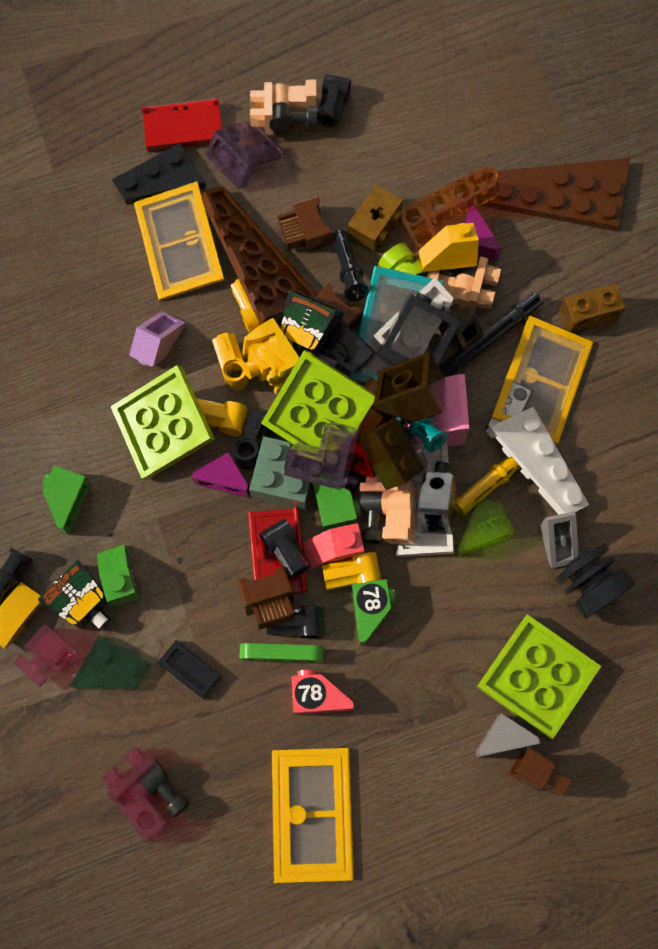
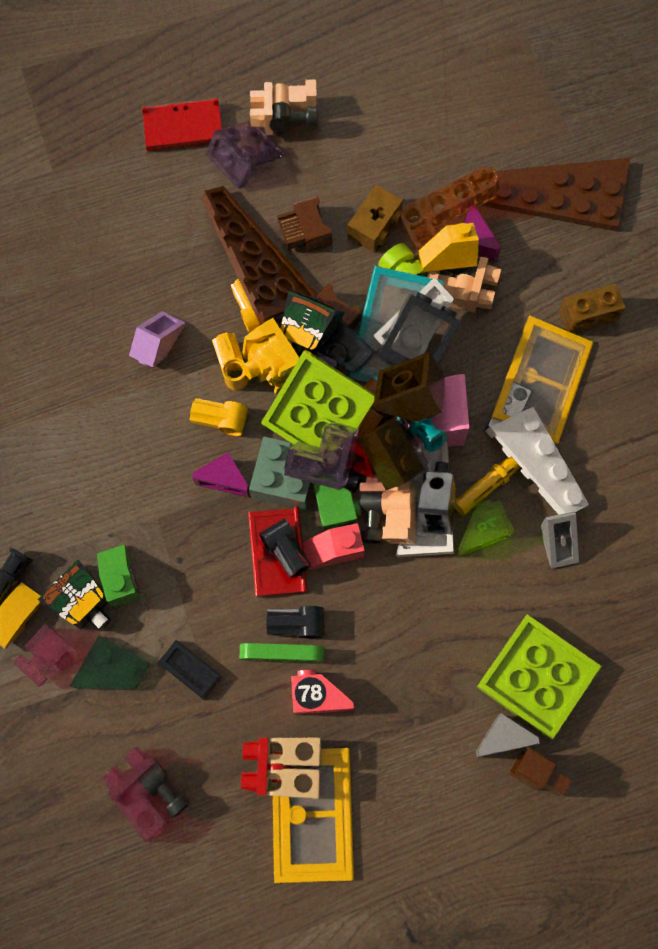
(65, 496): bright green slope -> none
(158, 175): black wing -> none
(162, 422): lime plate -> none
(178, 241): clear door -> none
(250, 440): black piece -> none
(268, 598): reddish brown piece -> none
(274, 767): none -> tan hips
(334, 94): black piece -> none
(350, 273): black pin -> none
(359, 569): yellow piece -> none
(371, 606): bright green slope -> none
(468, 330): black brick -> none
(517, 314): black axle -> none
(594, 580): black wheel -> none

